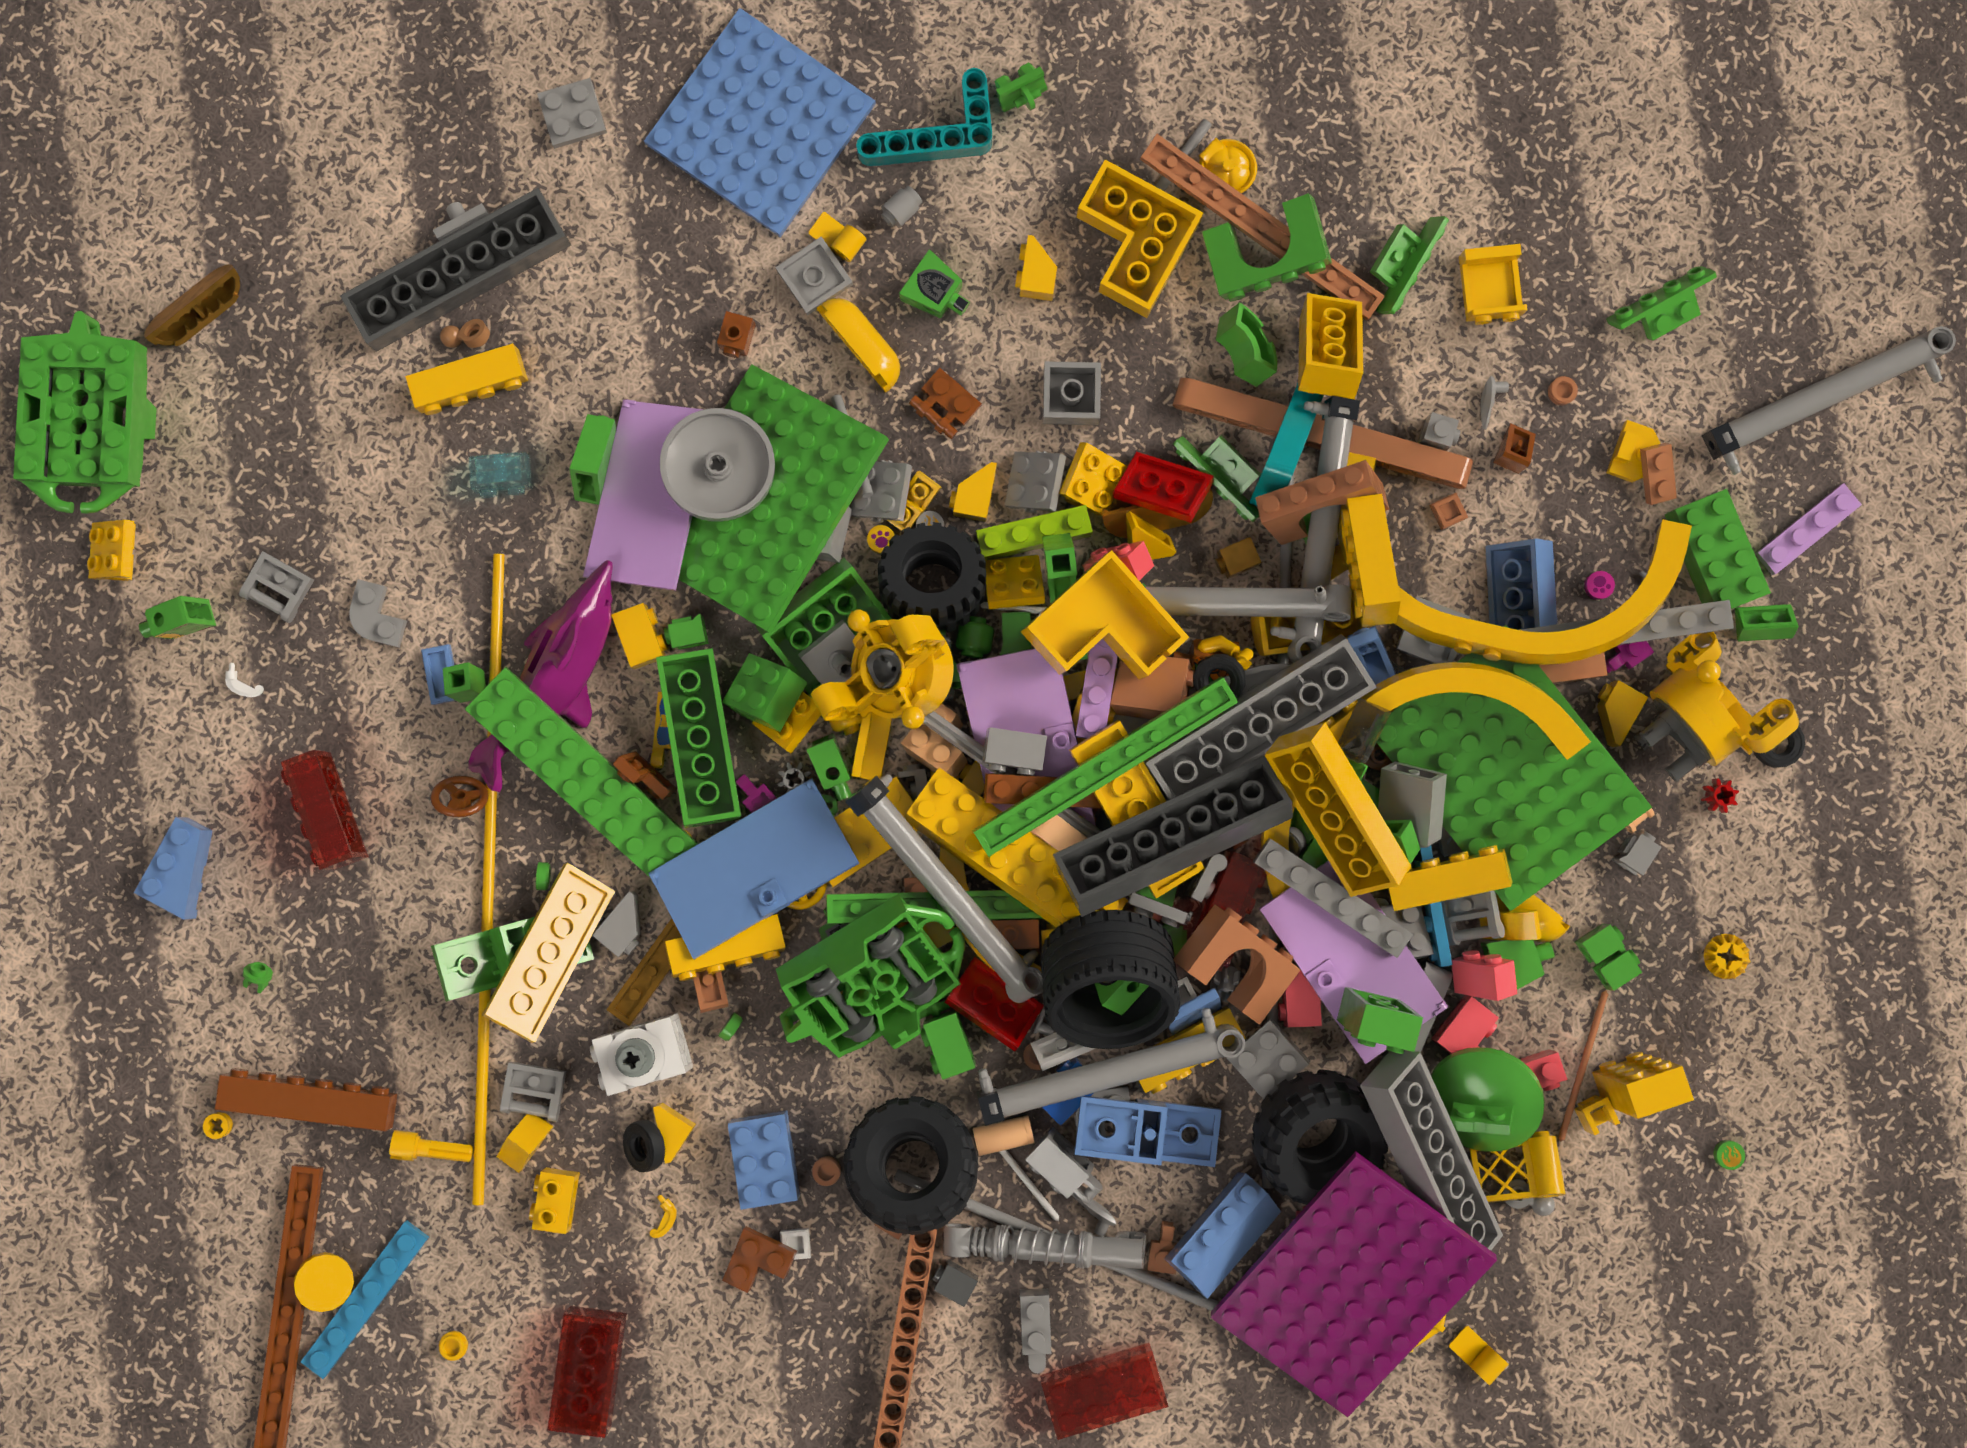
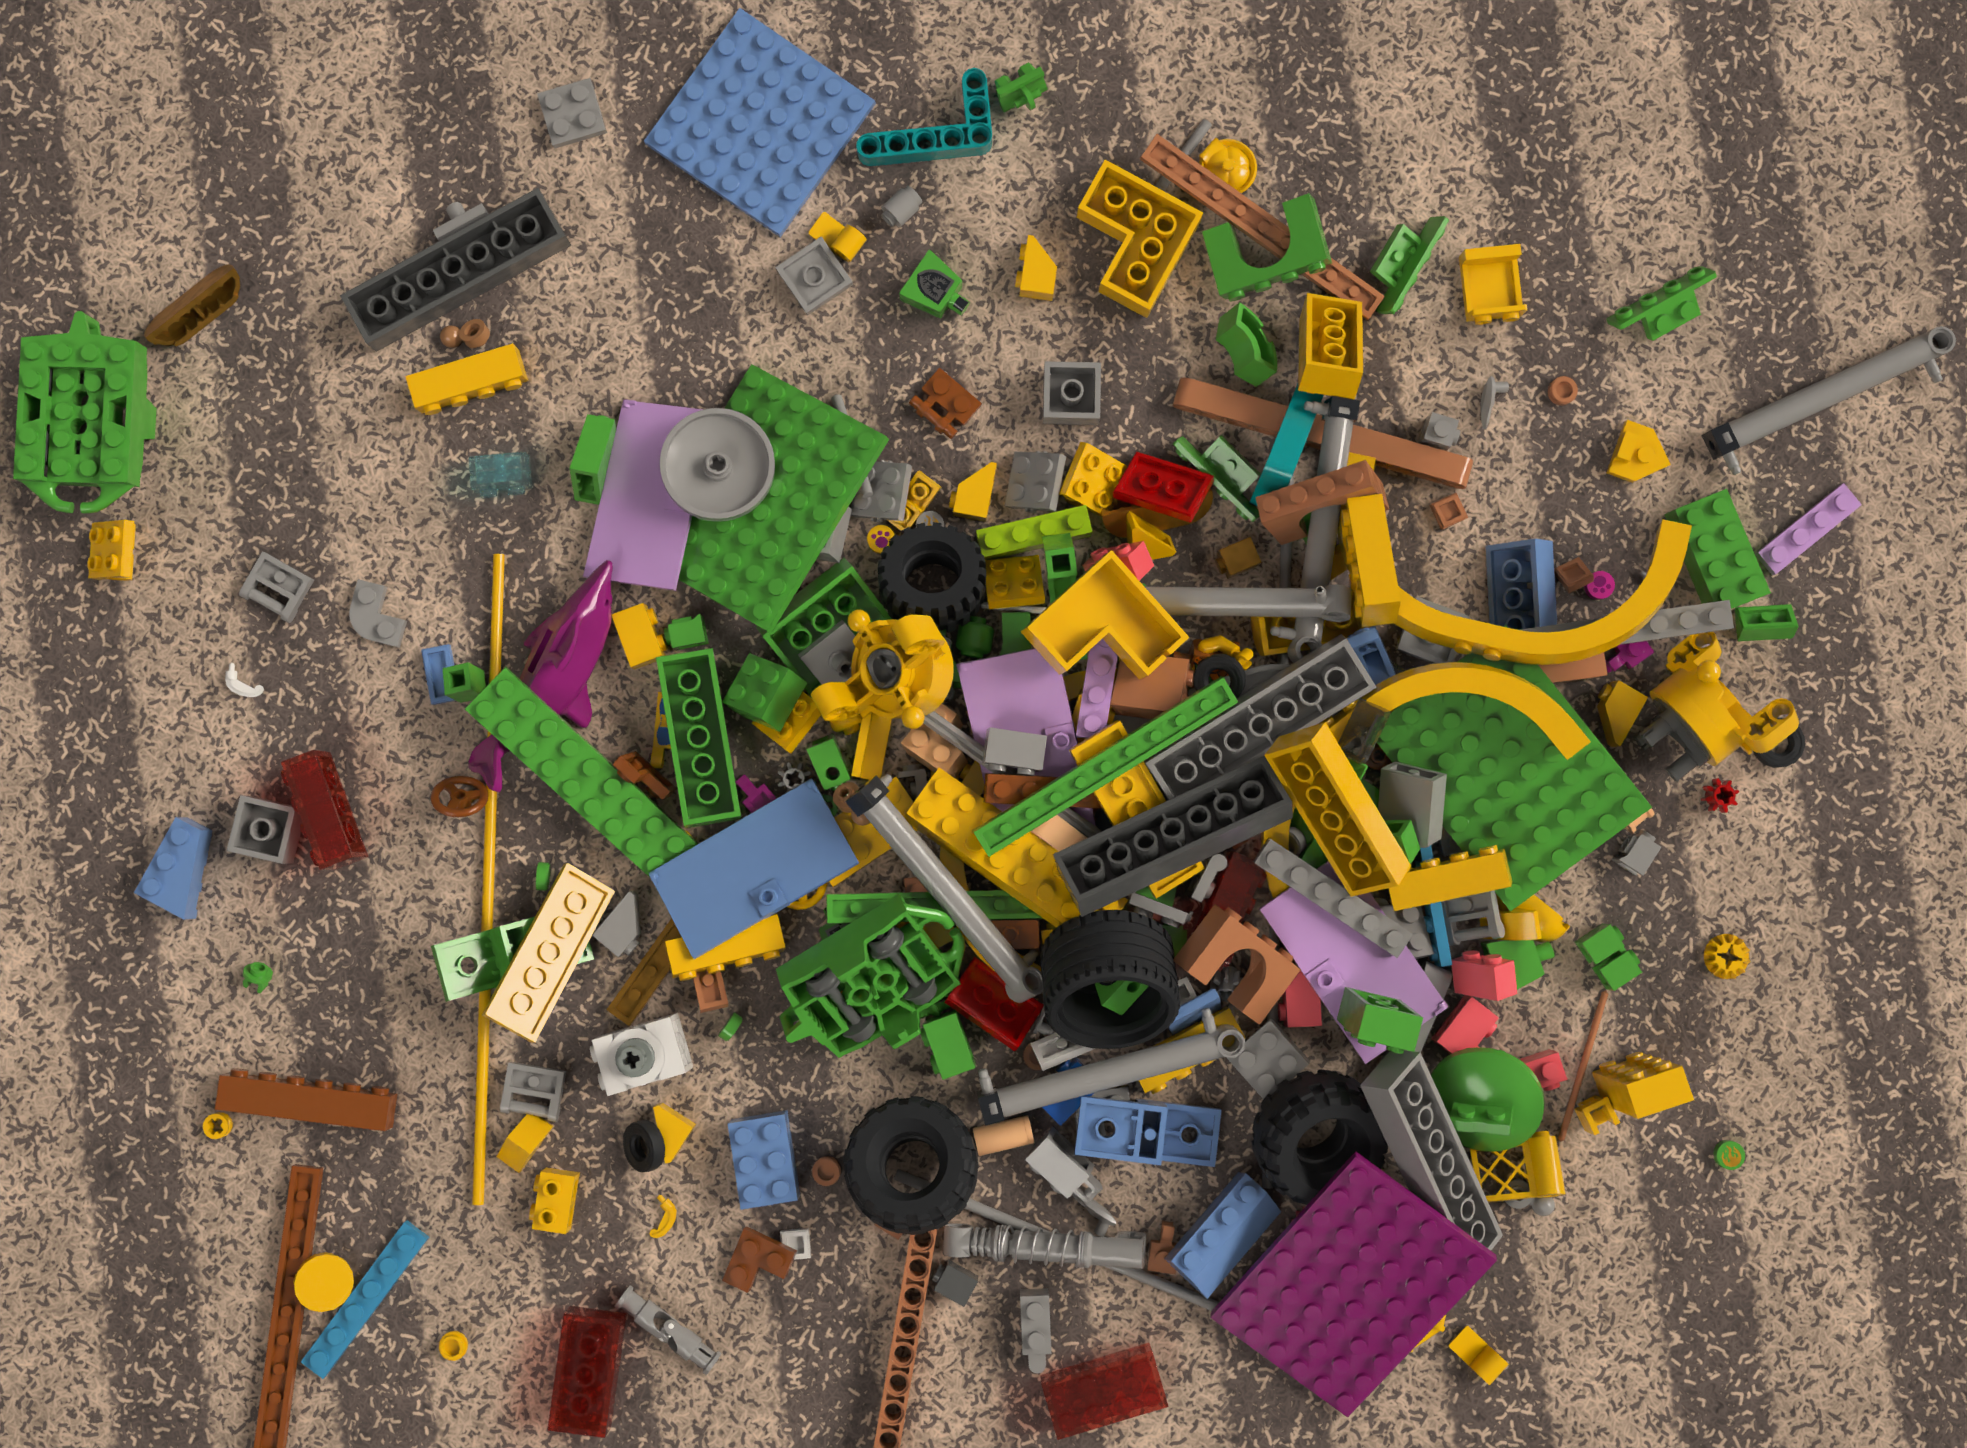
(177, 618): bright green torso -> none
(265, 830): none -> light grey brick
(409, 1146): yellow piece -> none
(679, 1338): none -> light grey piece
(736, 334): dark orange brick -> none
(839, 800): none -> medium nougat plate
(862, 340): yellow brick -> none
(1030, 1185): white axle -> none
(1515, 449): dark orange slope -> none
(1573, 575): none -> nougat tile
(1658, 473): nougat plate -> none

